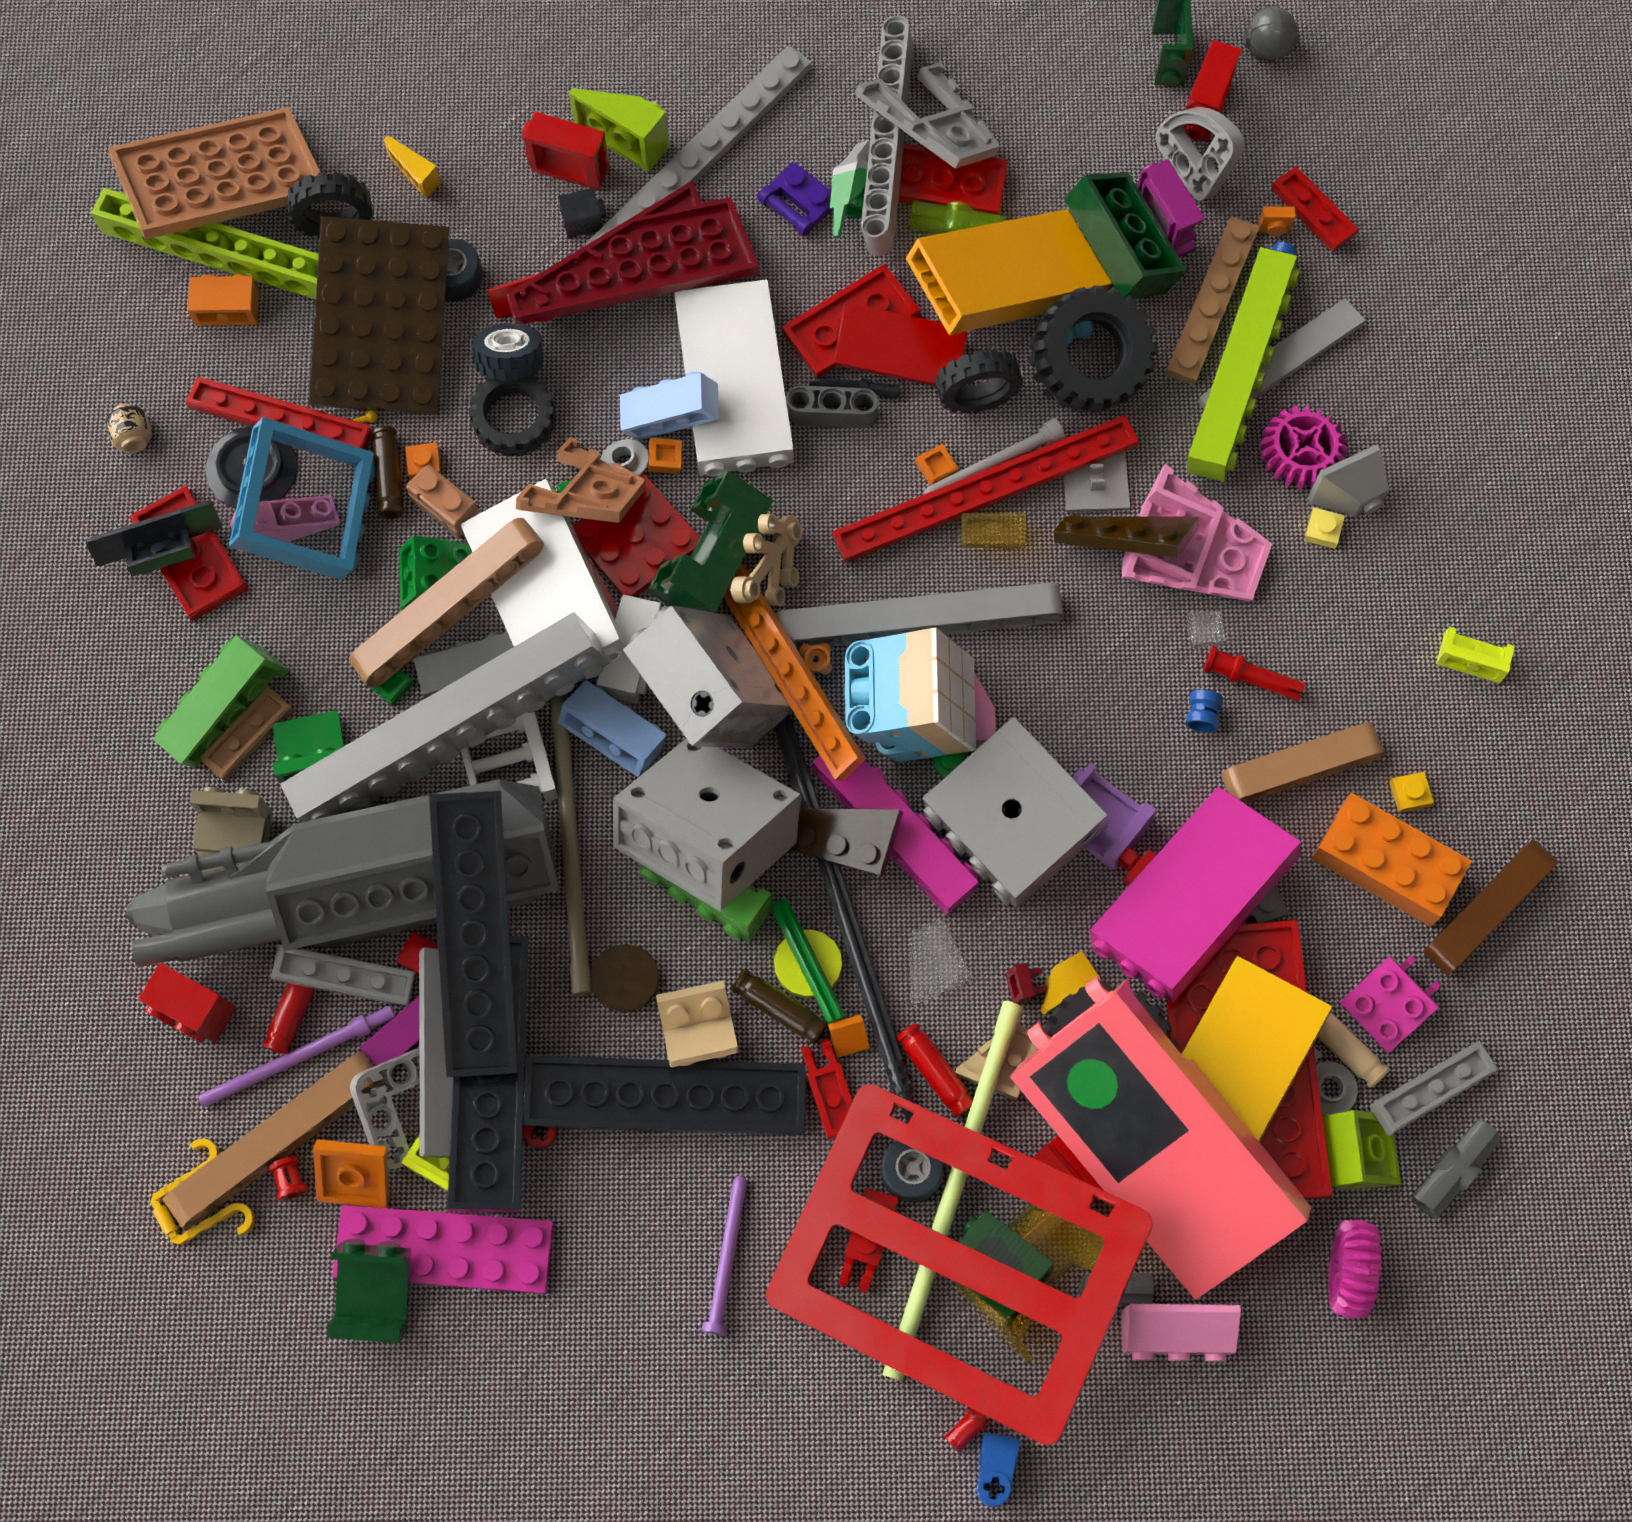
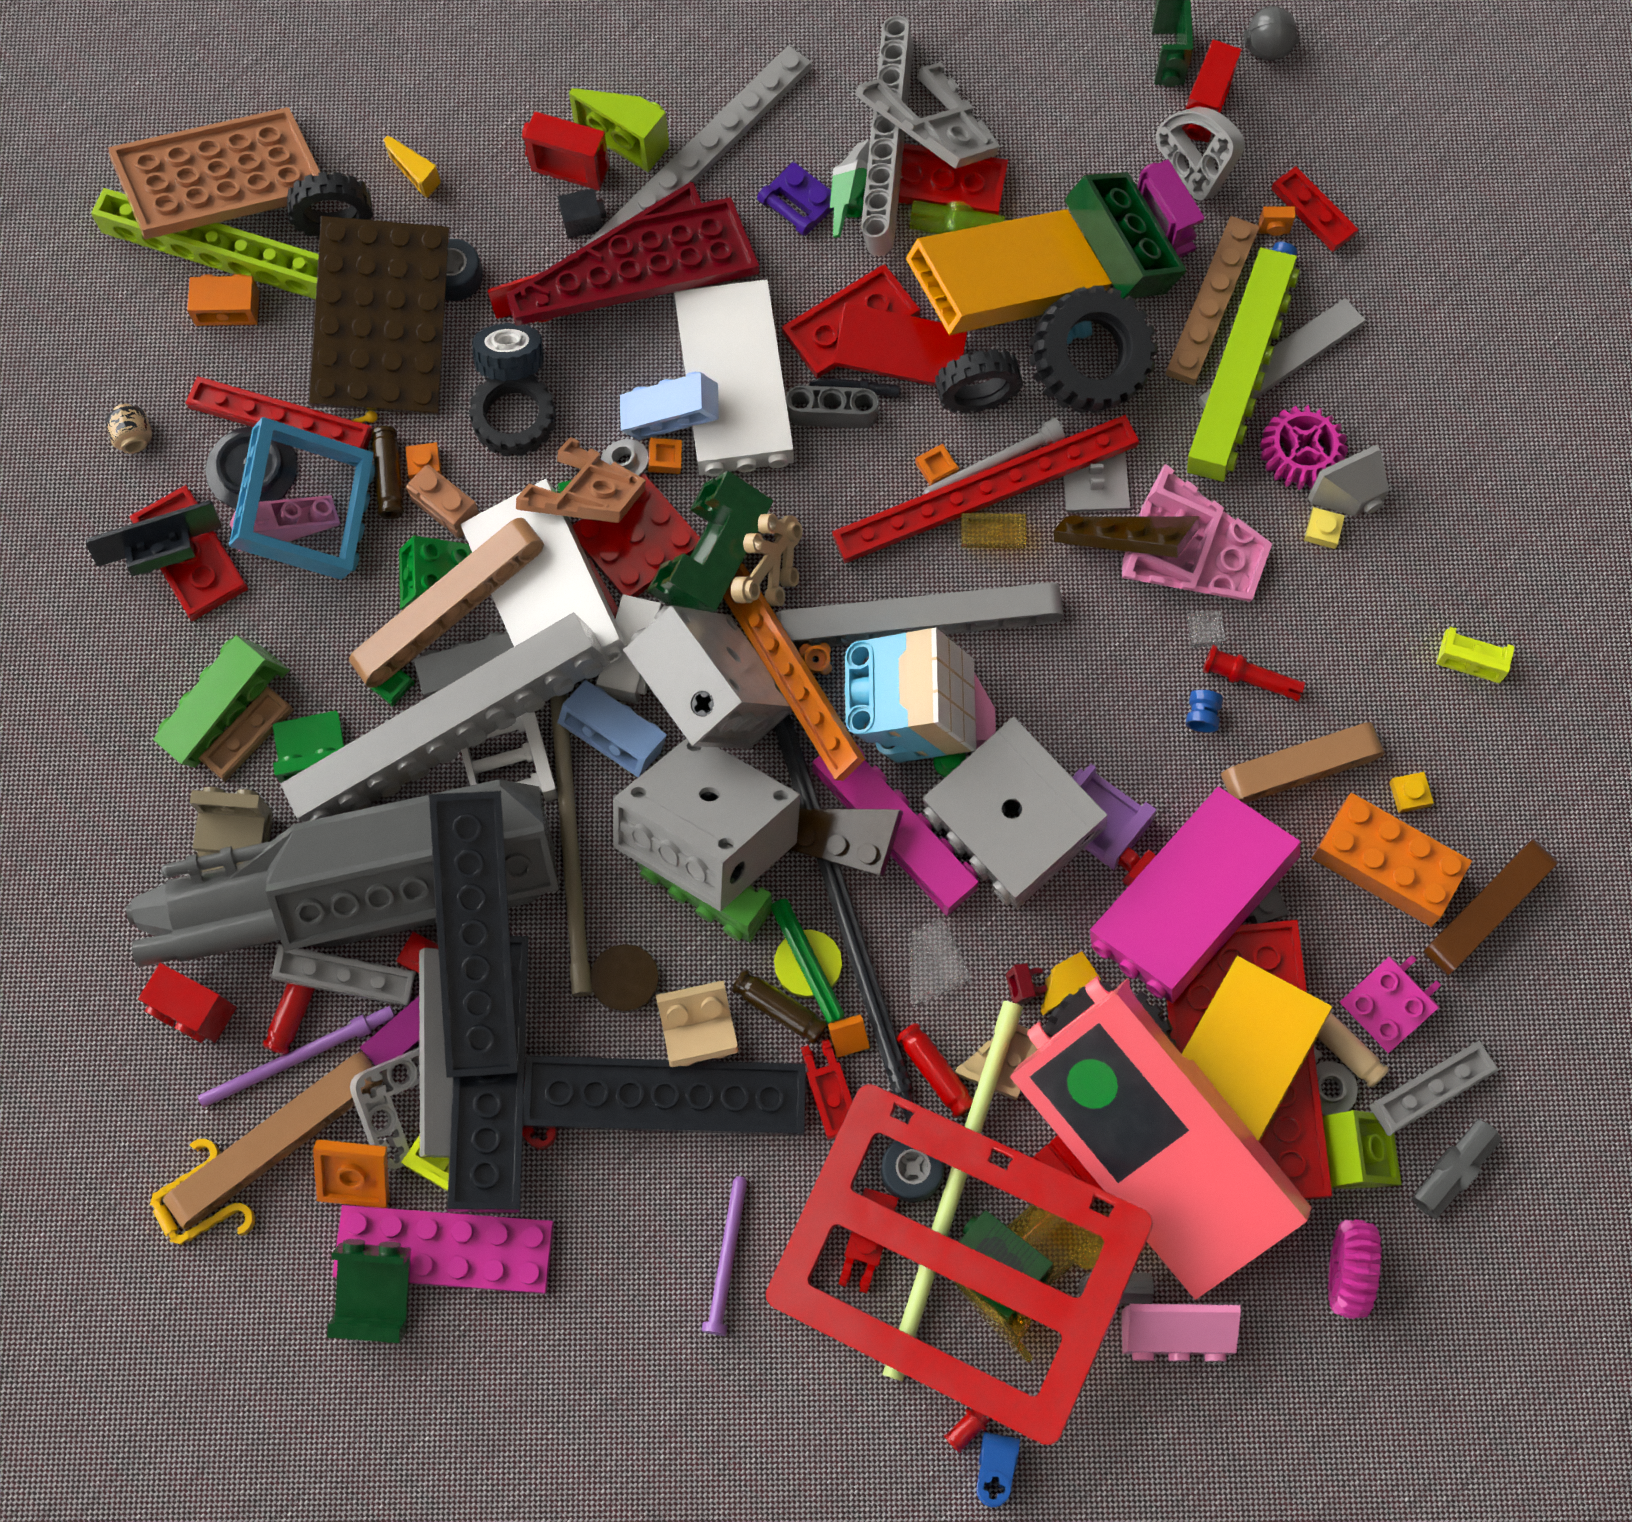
(289, 1166): red bush -> none

